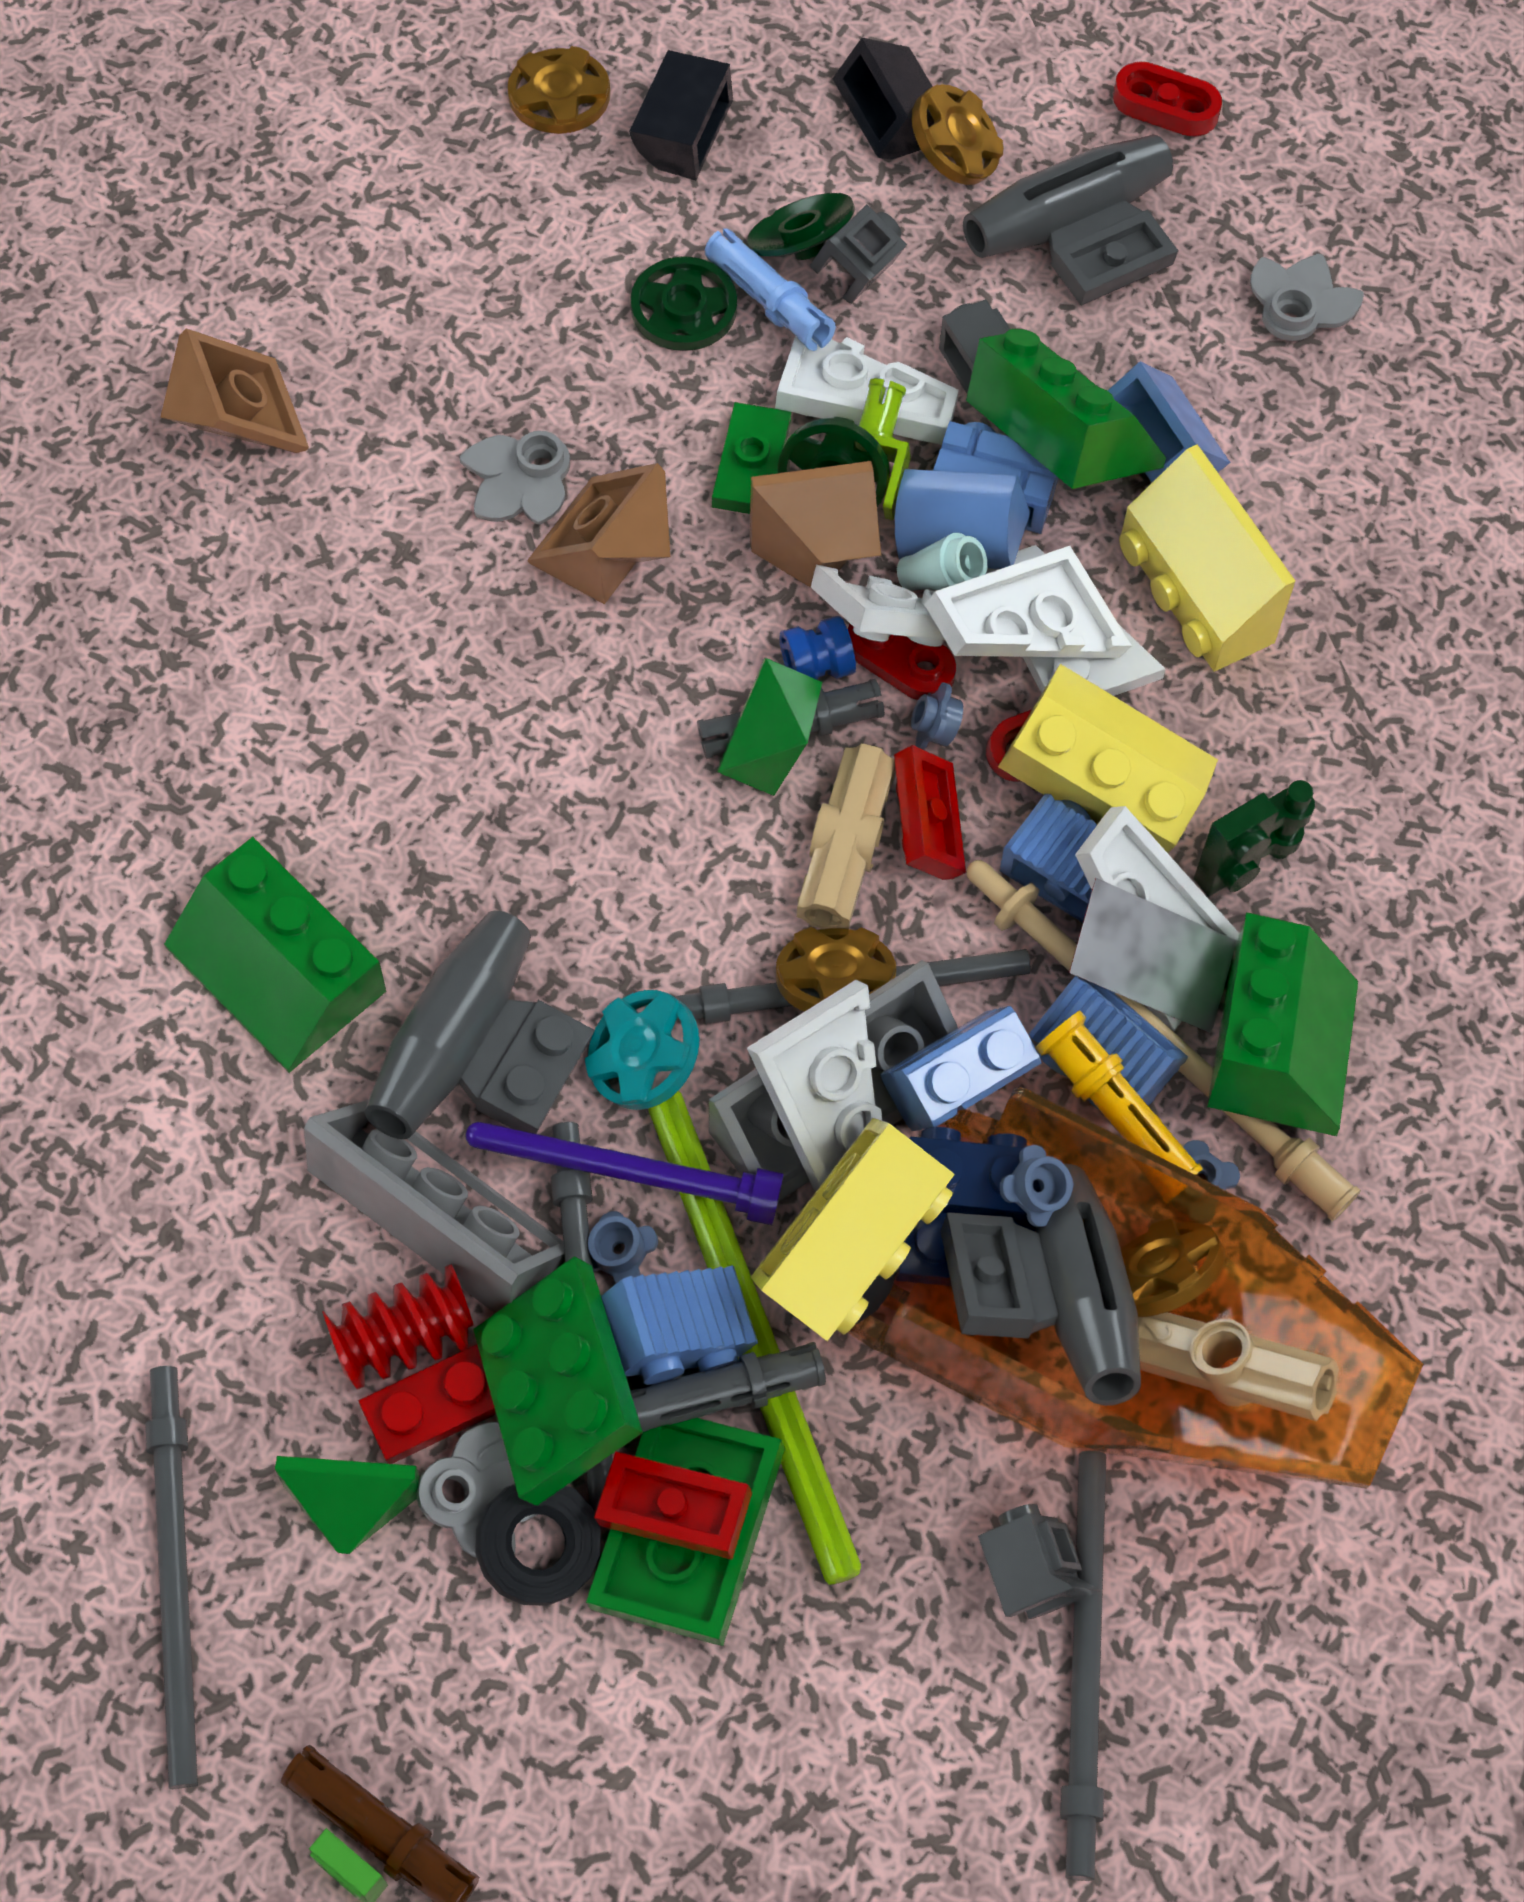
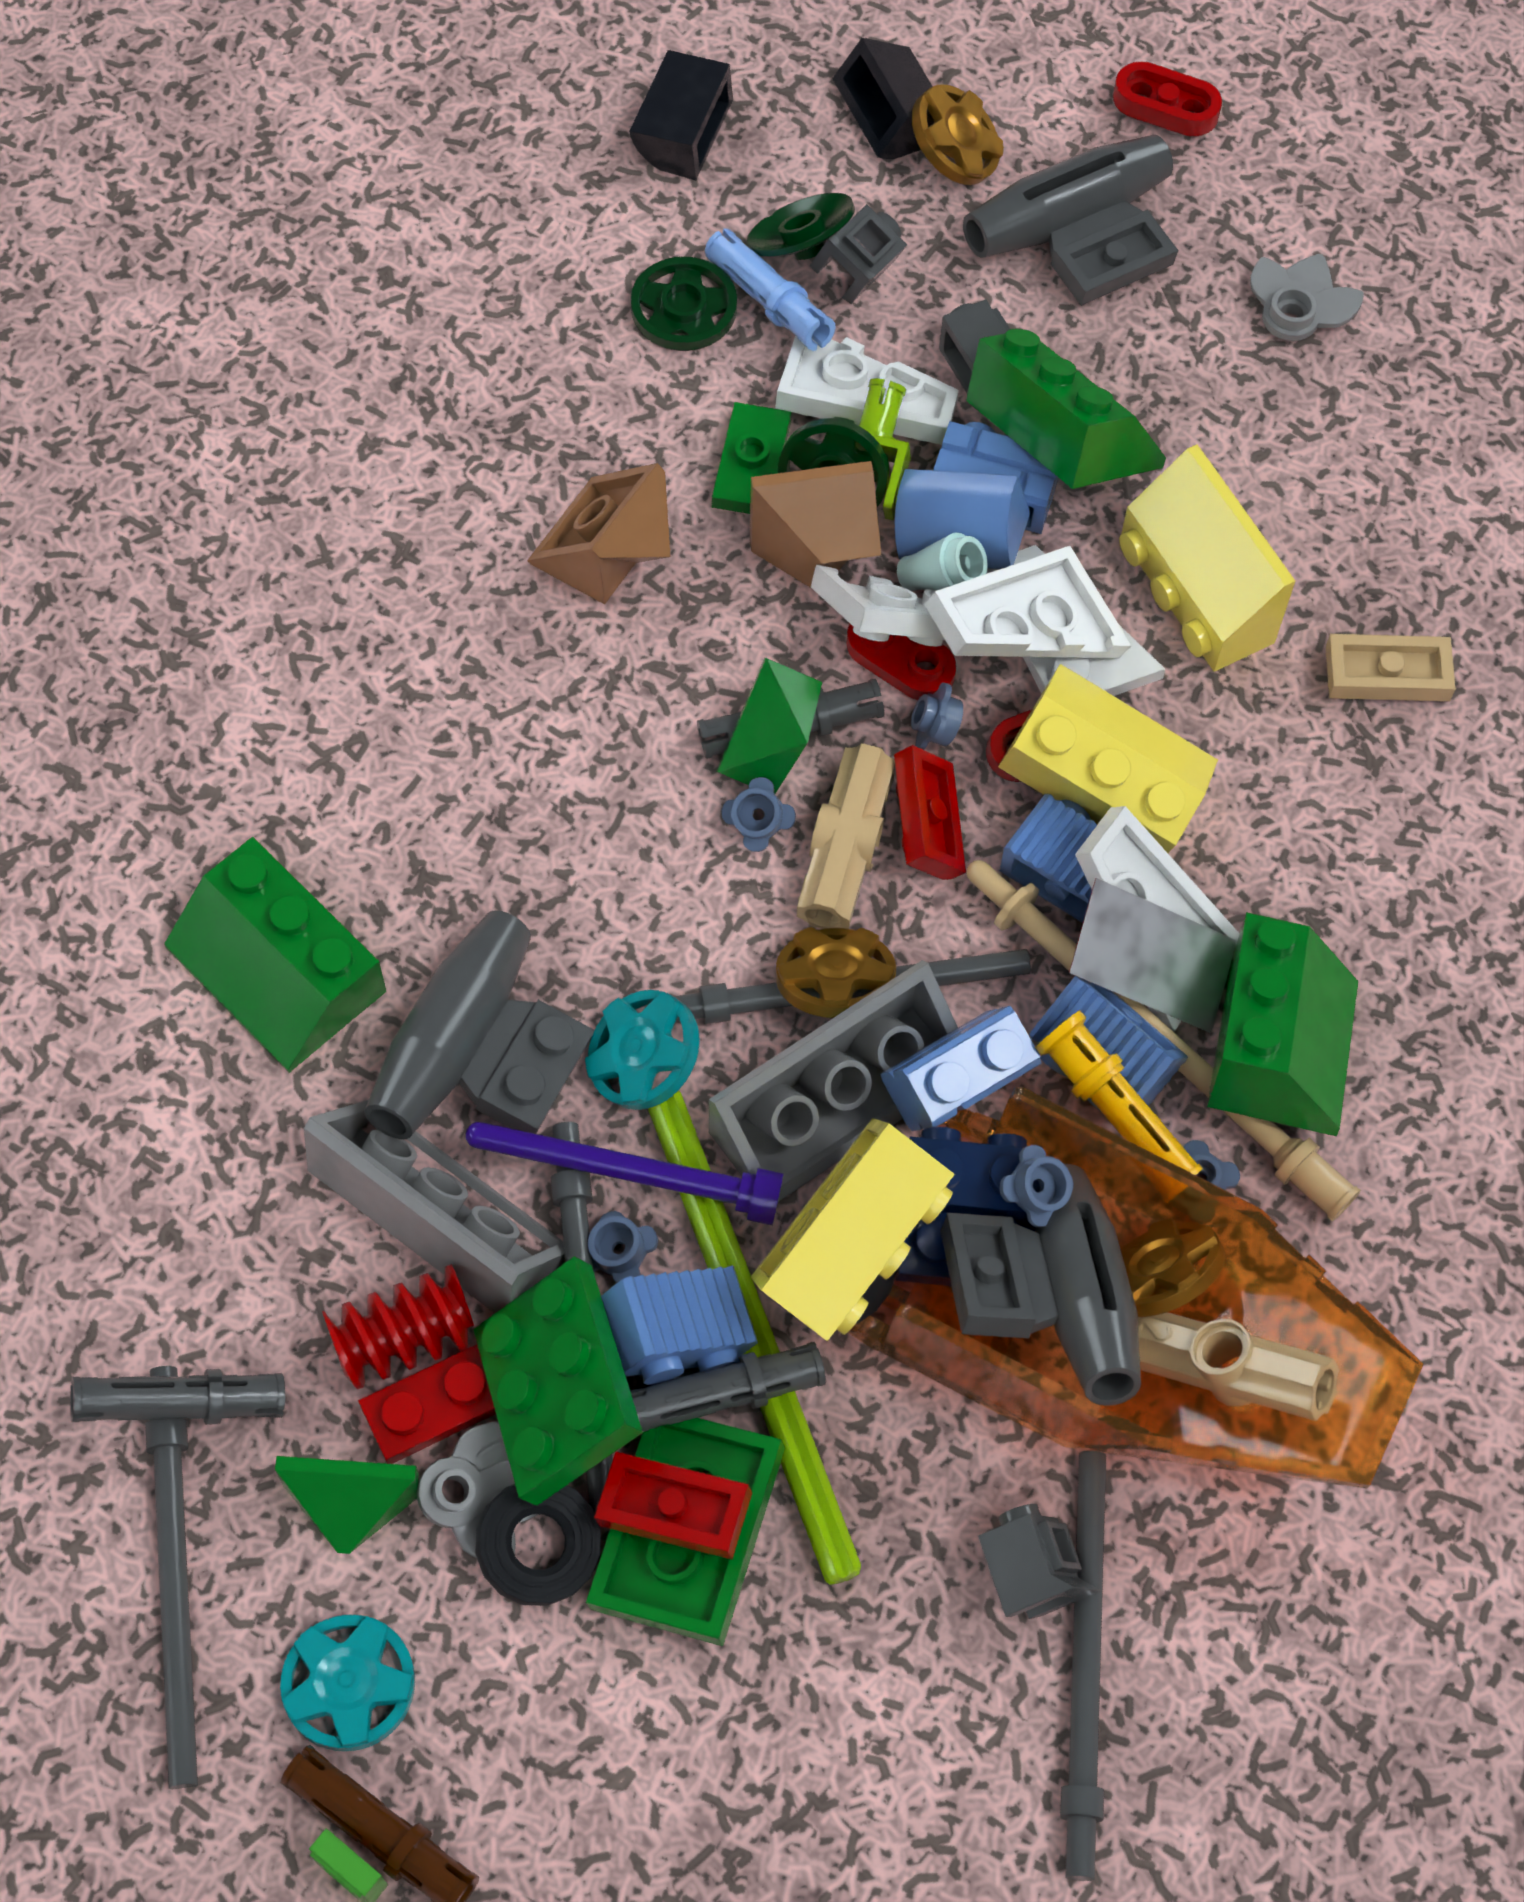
(165, 1397): none -> dark grey pin
(231, 393): medium nougat slope -> none
(347, 1682): none -> teal wheel
(513, 481): light grey plate -> none
(559, 85): pearl gold wheel -> none
(741, 810): none -> sand blue plate
(818, 652): blue wheel -> none
(822, 1078): white wing -> none
(1165, 415): medium blue brick -> none
(1252, 832): dark green plate -> none
(1390, 667): none -> tan plate

